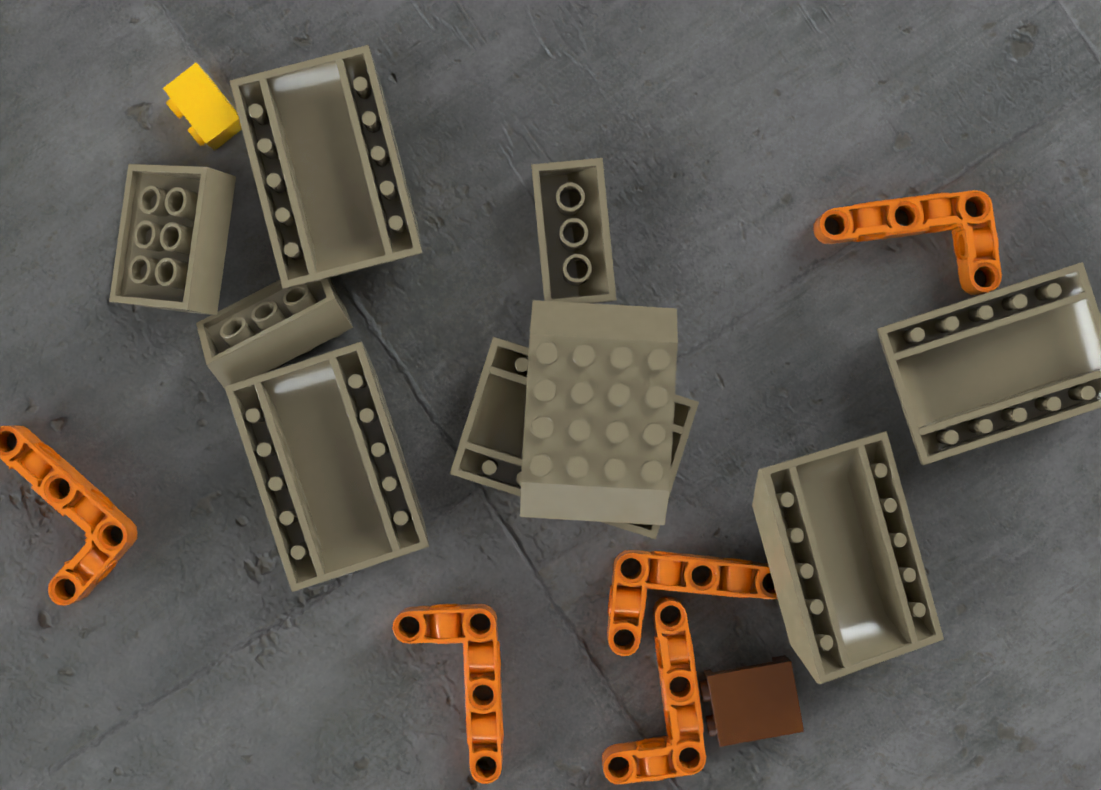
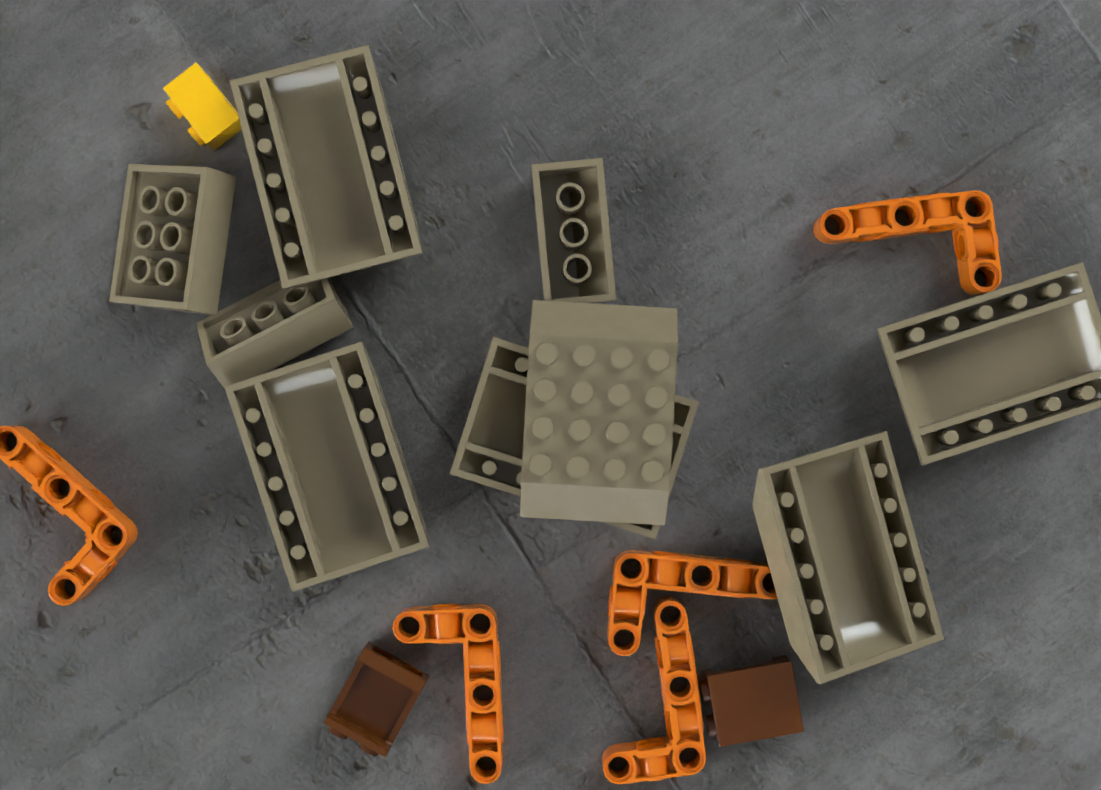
(375, 700): none -> reddish brown panel

